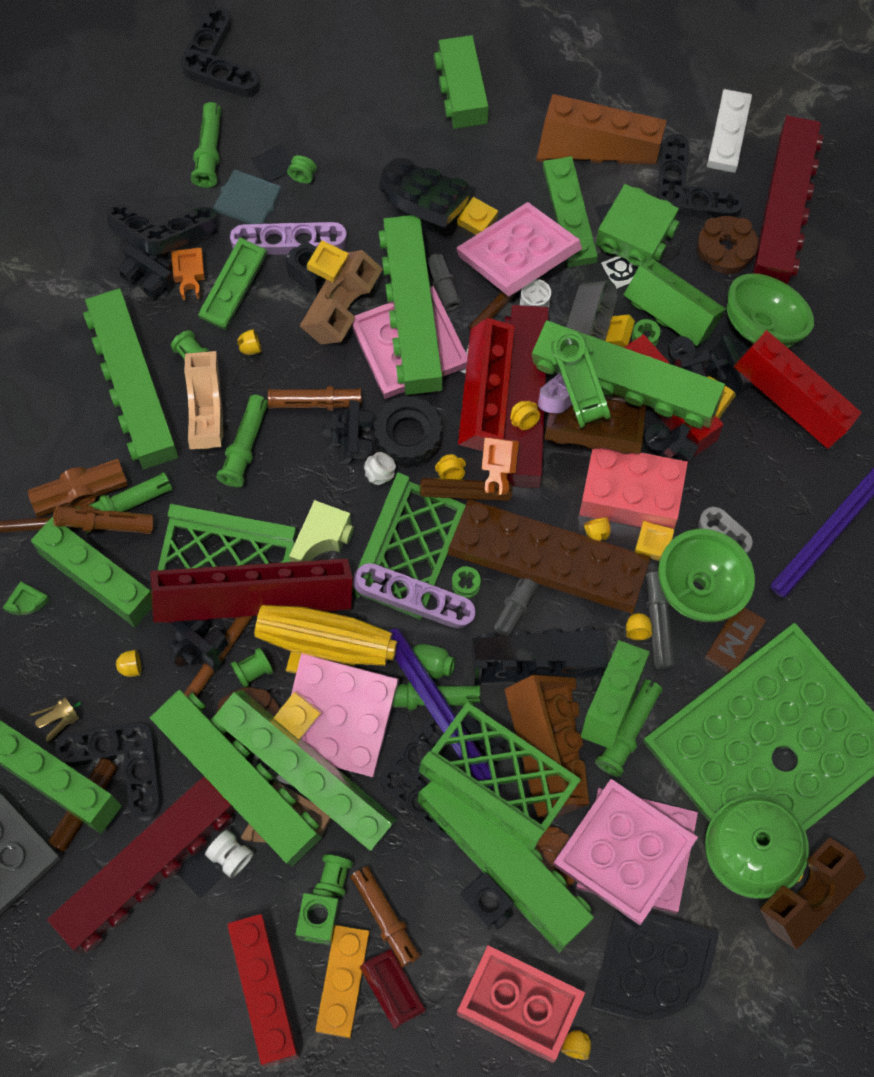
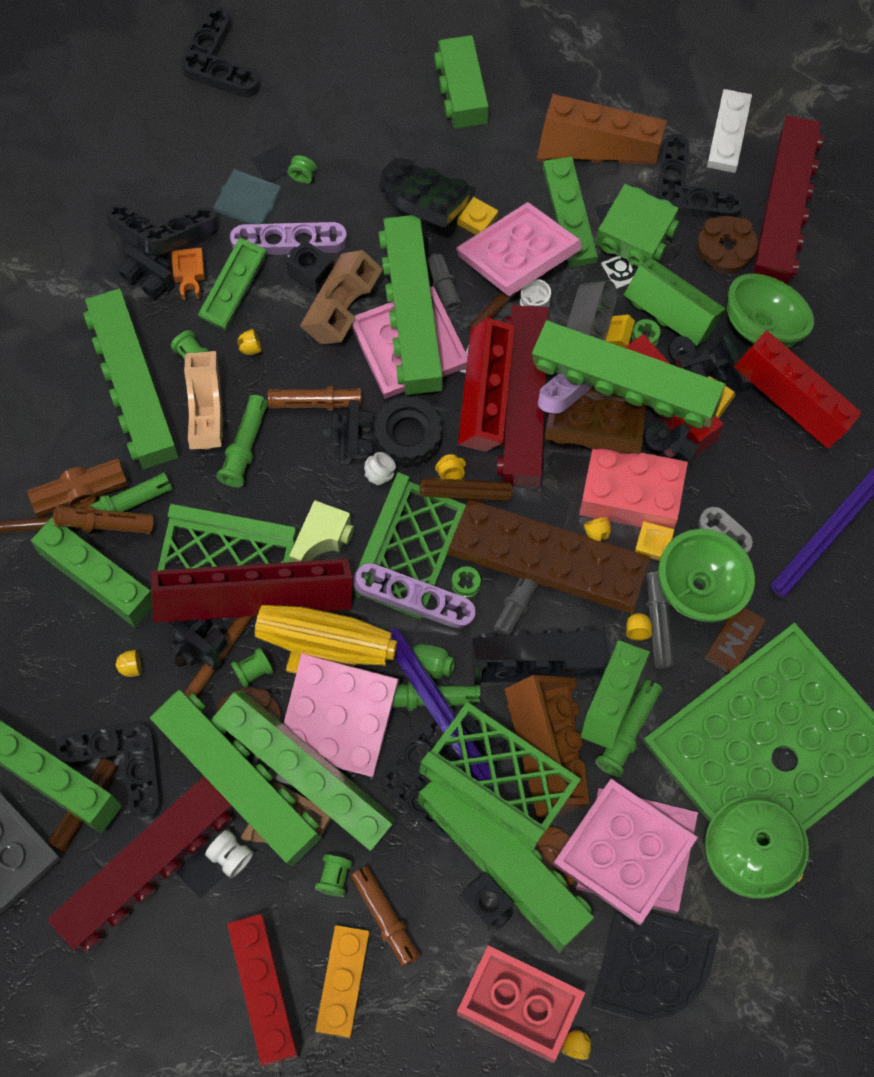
(25, 600): bright green tile -> none
(60, 710): pearl gold piece -> none
(206, 155): bright green pin -> none
(297, 715): yellow plate -> none
(322, 932): bright green brick -> none
(327, 261): yellow plate -> none
(392, 989): dark red tile -> none
(499, 459): orange plate -> none
(525, 415): yellow plate -> none
(580, 377): bright green piece -> none
(832, 879): reddish brown arch -> none

